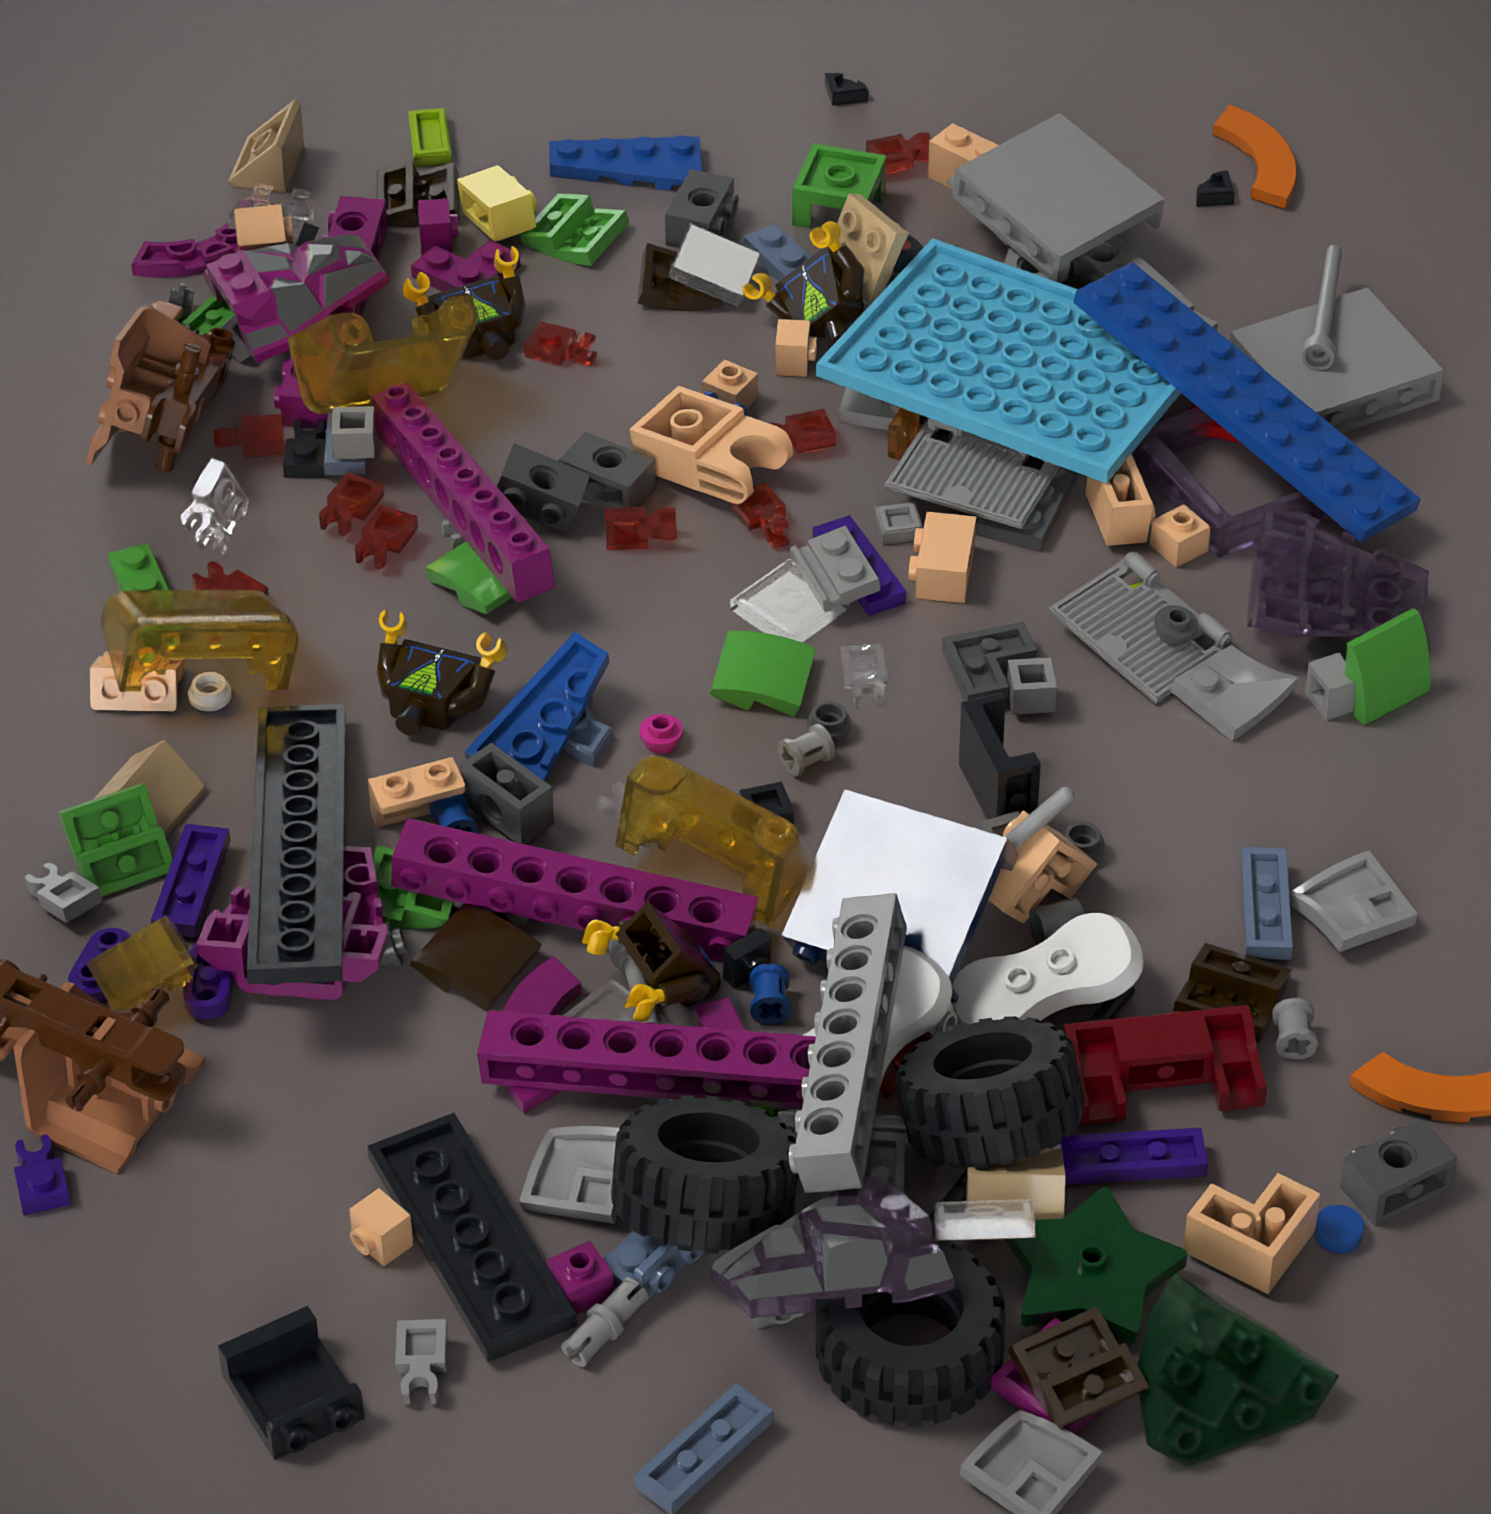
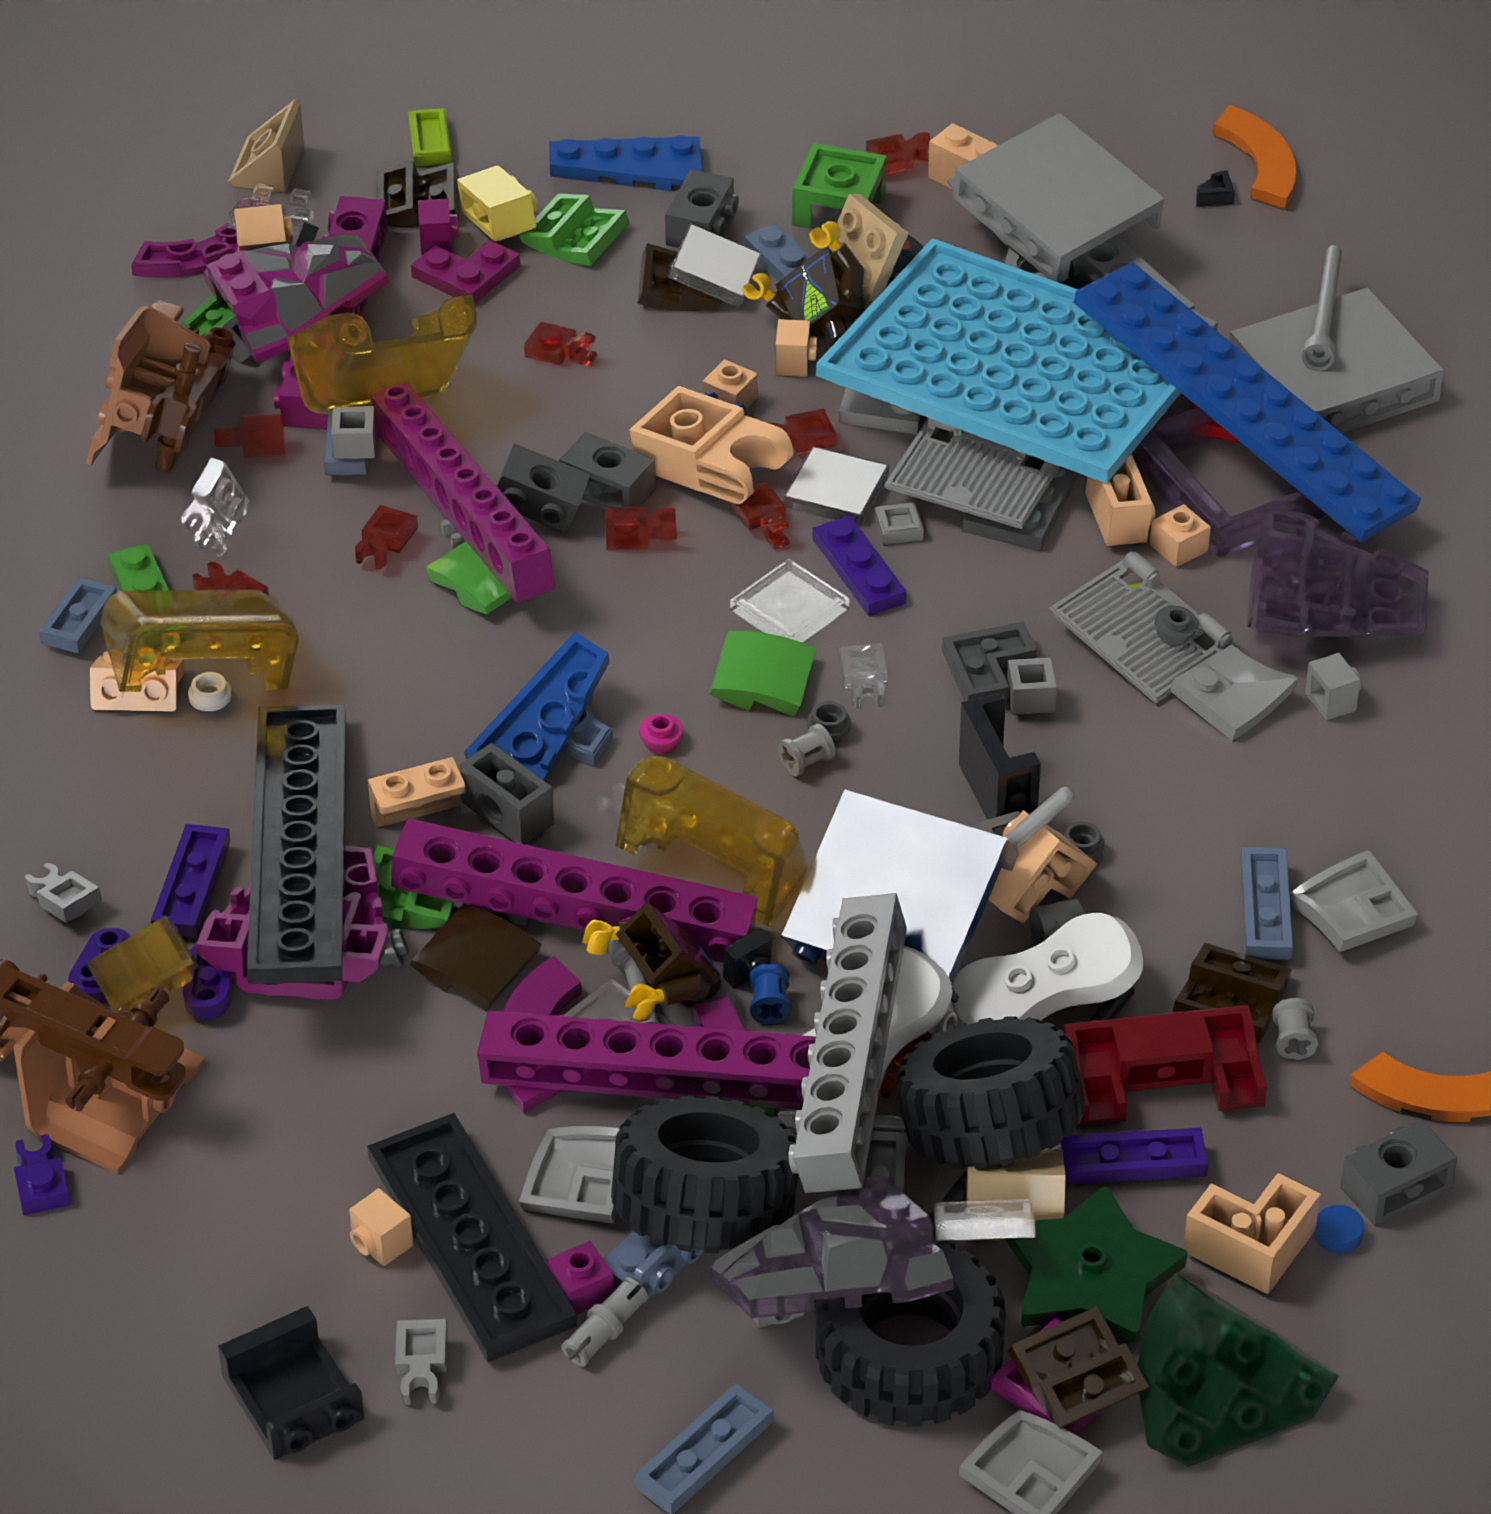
(76, 615): none -> sand blue plate
(117, 839): bright green slope -> none
(168, 780): tan slope -> none
(182, 297): dark grey plate -> none
(305, 452): black plate -> none
(350, 499): clear red plate -> none
(430, 682): dark brown torso -> none
(453, 813): blue bush -> none
(497, 305): dark brown torso -> none
(771, 797): black plate -> none
(835, 568): light grey plate -> none
(836, 485): none -> white tile
(845, 91): black tile -> none
(902, 432): clear orange plate -> none
(944, 557): light nougat brick -> none
(1389, 666): bright green slope -> none

